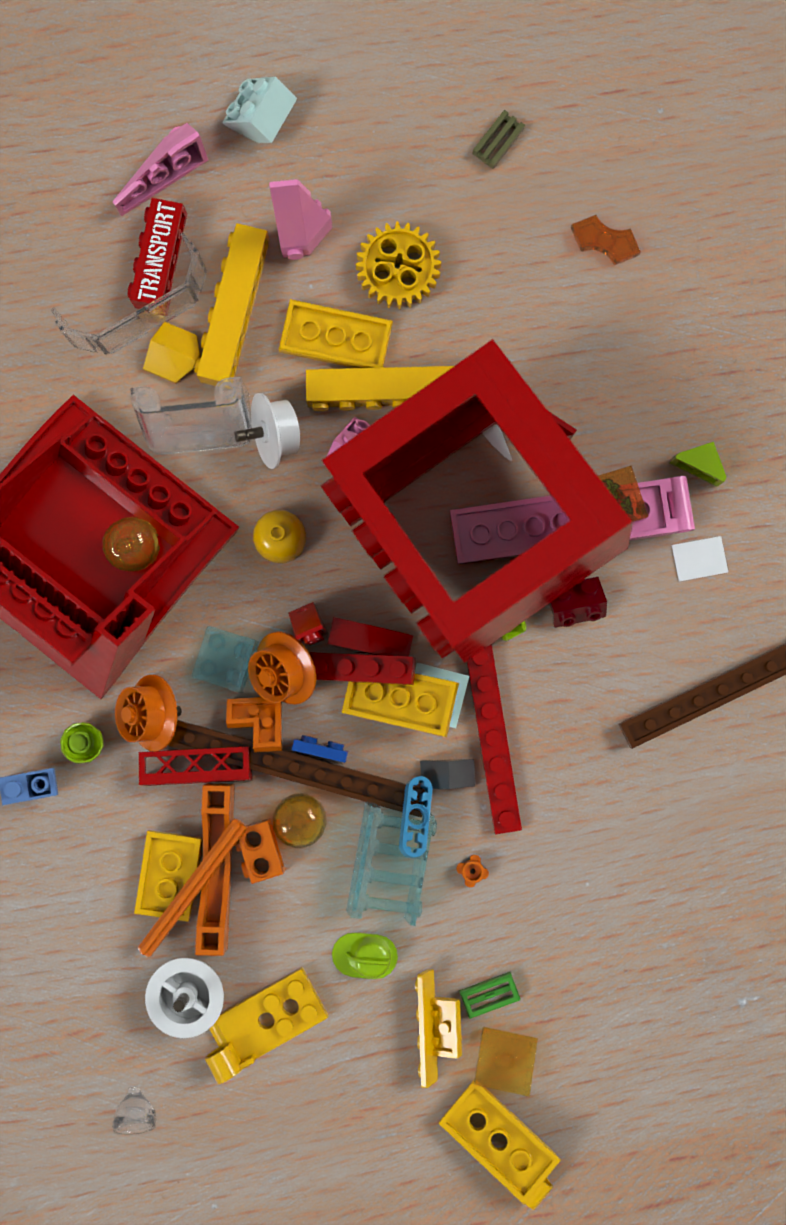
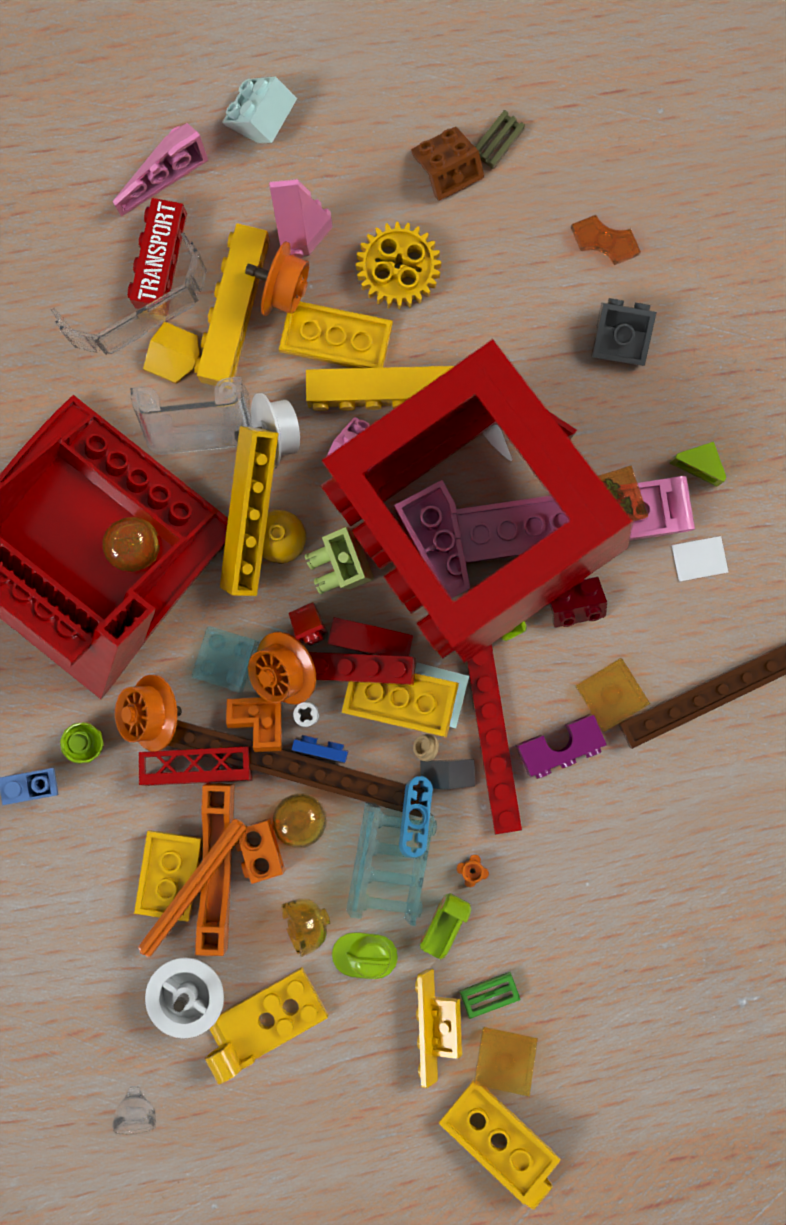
(248, 511): none -> yellow brick
(284, 281): none -> orange piece
(297, 715): none -> white bush
(305, 925): none -> clear yellow cylinder
(347, 559): none -> yellowish green brick
(426, 747): none -> tan plate
(435, 533): none -> bright pink wedge
(445, 925): none -> lime animal
(449, 162): none -> dark orange bracket
(584, 738): none -> magenta arch
(612, 694): none -> clear yellow plate
(623, 332): none -> dark grey plate

